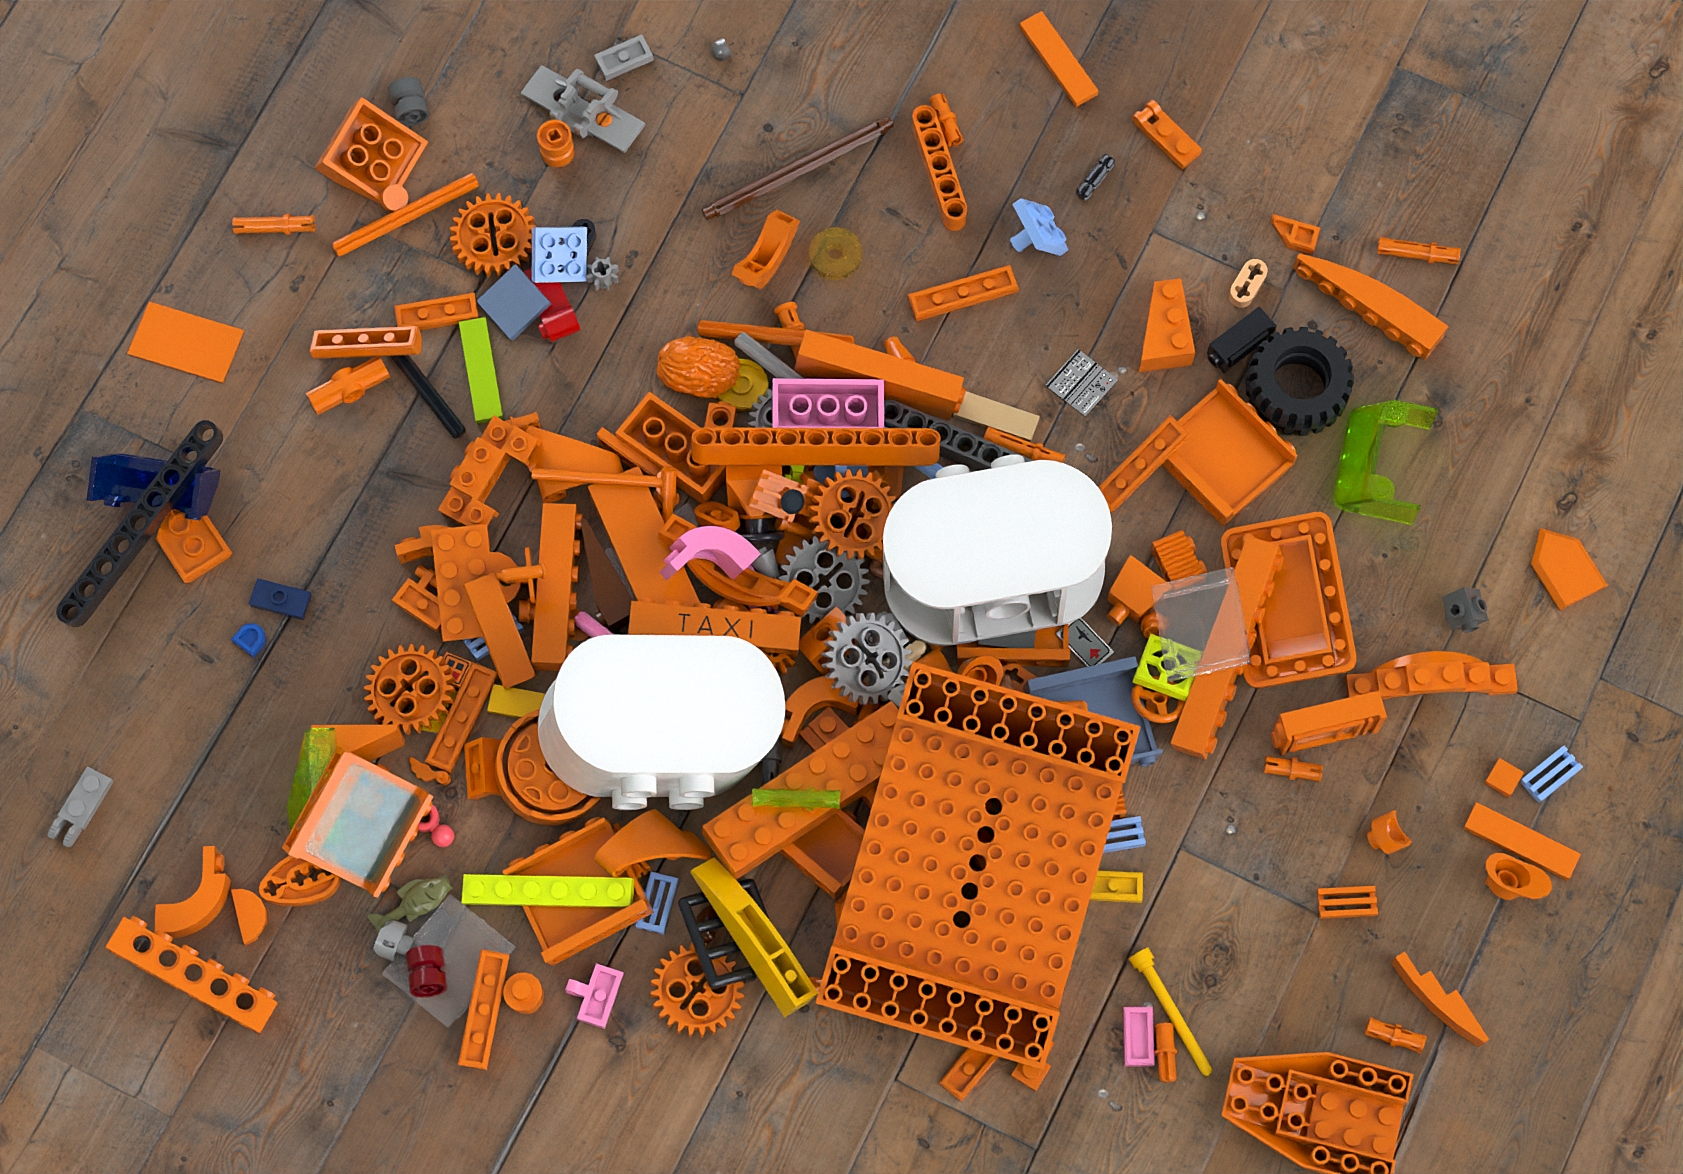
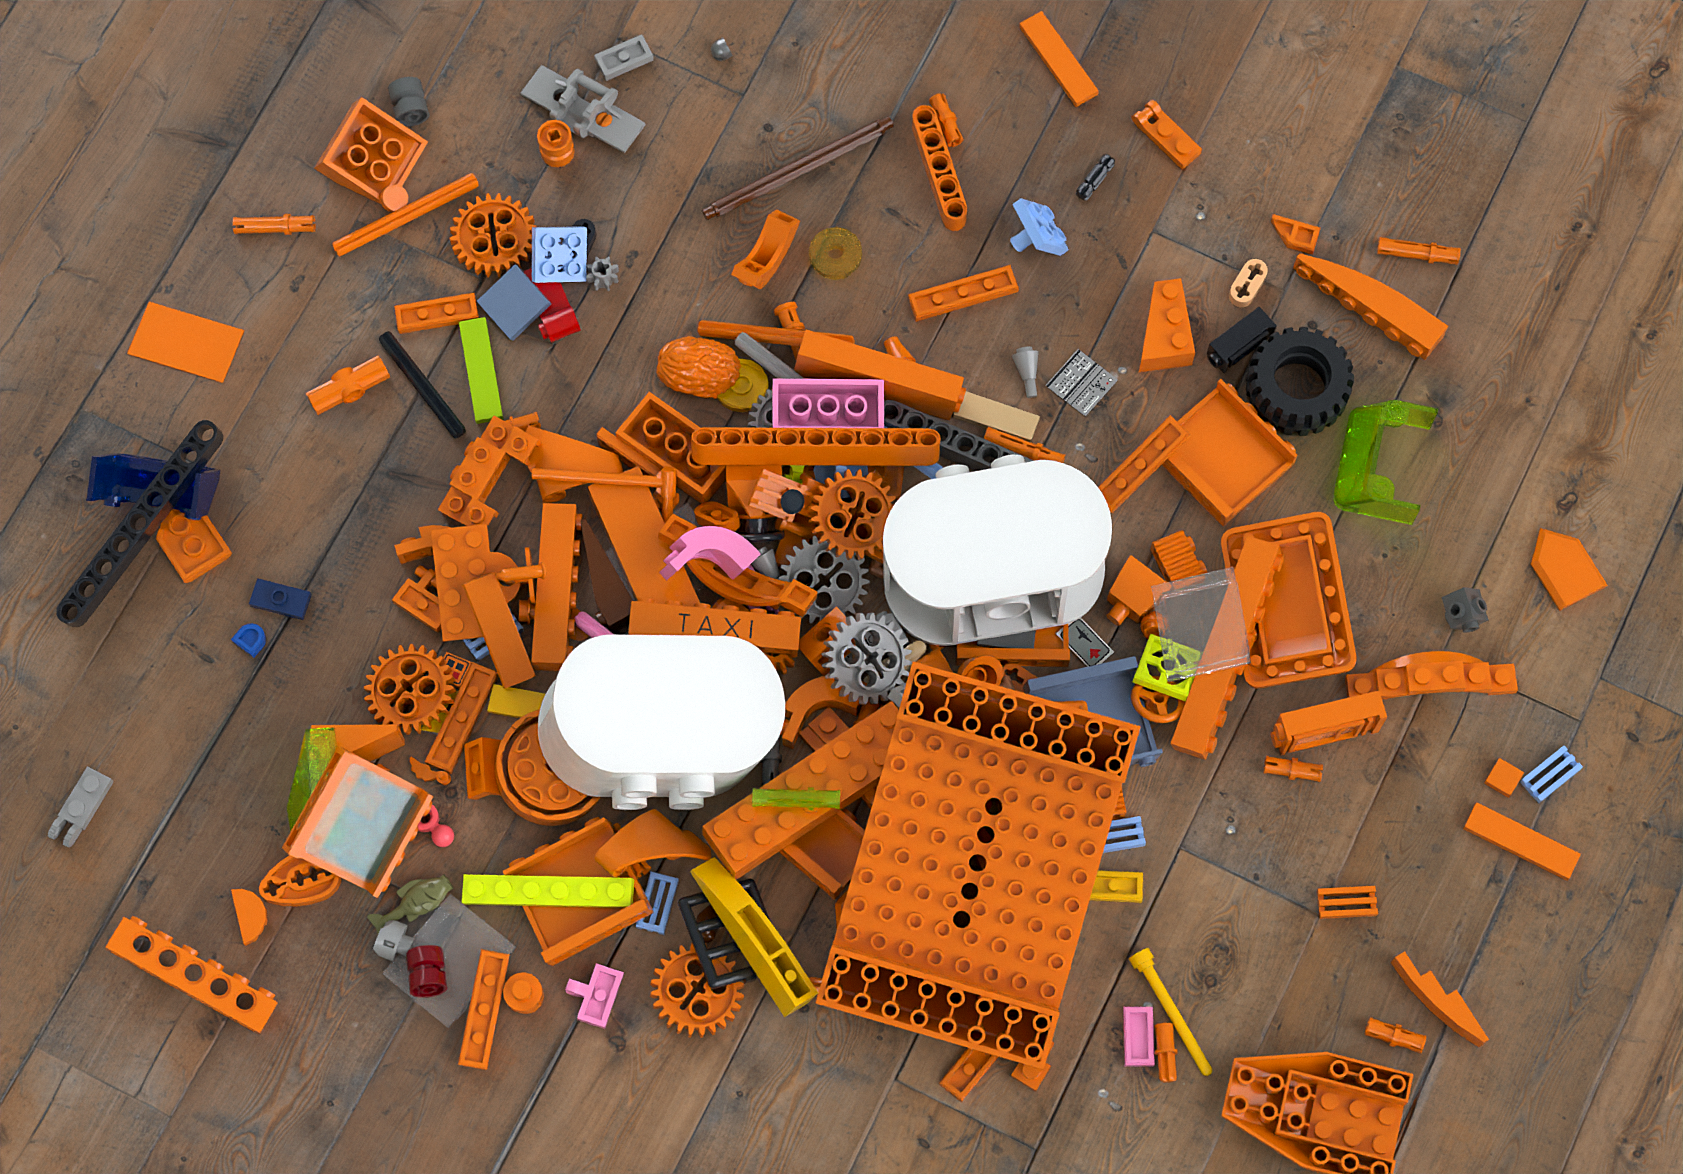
(202, 907): orange arch -> none
(366, 342): orange brick -> none
(721, 410): orange brick -> none
(1026, 363): none -> light grey cone
(1387, 834): orange piece -> none
(1514, 878): orange piece -> none

